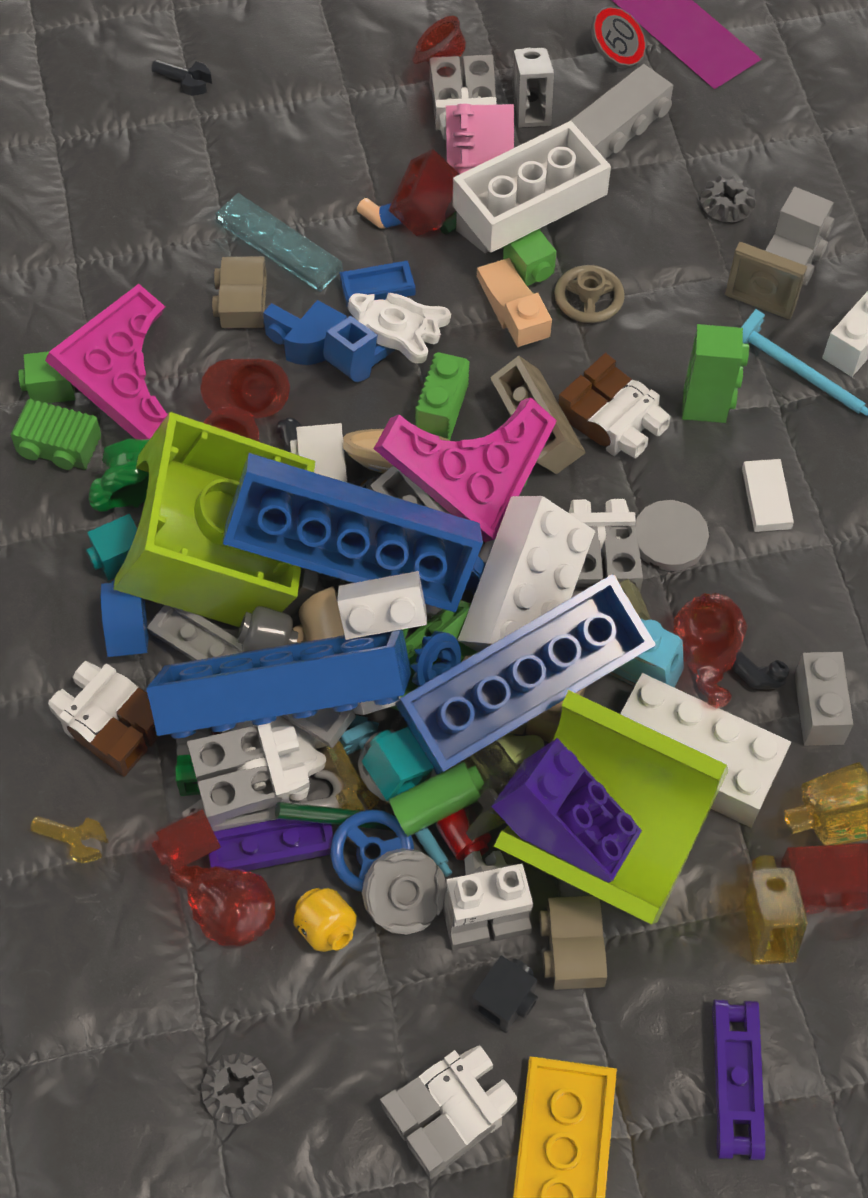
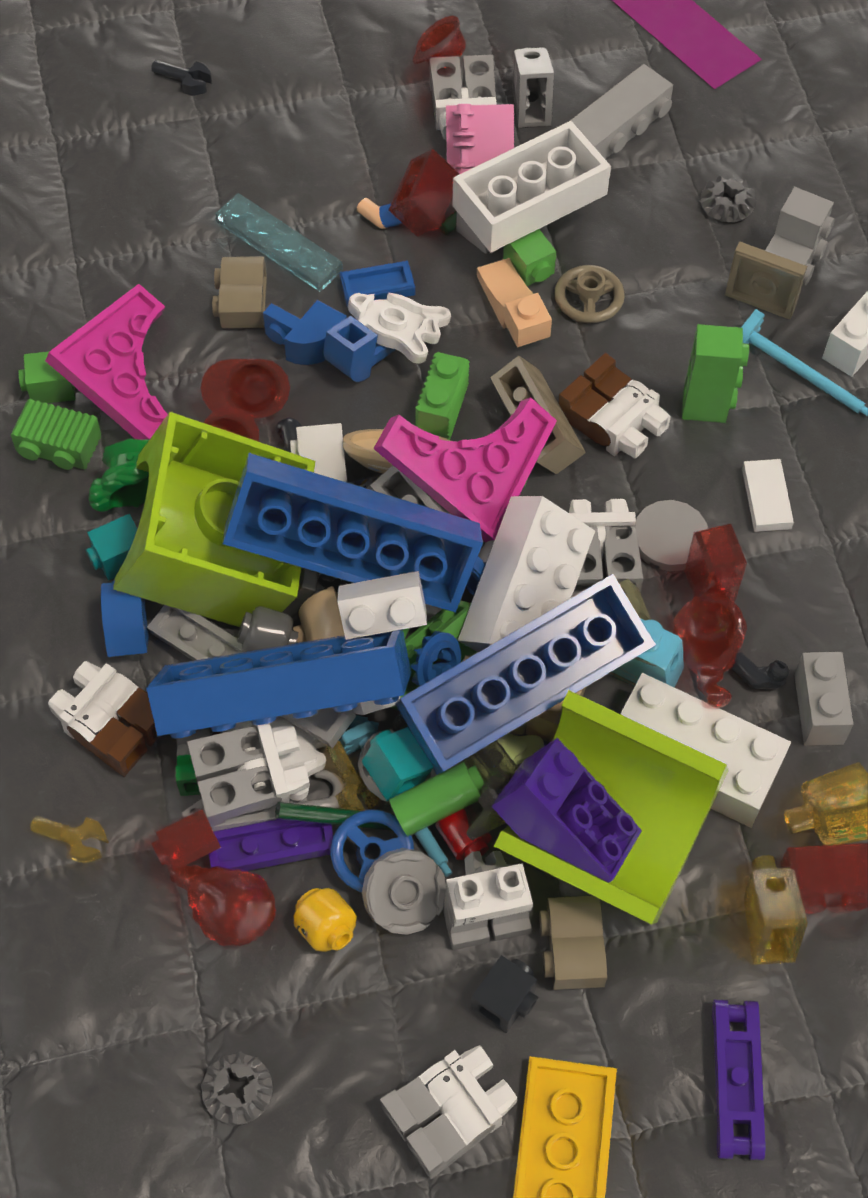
(618, 37): piece -> none
(715, 562): none -> clear red brick

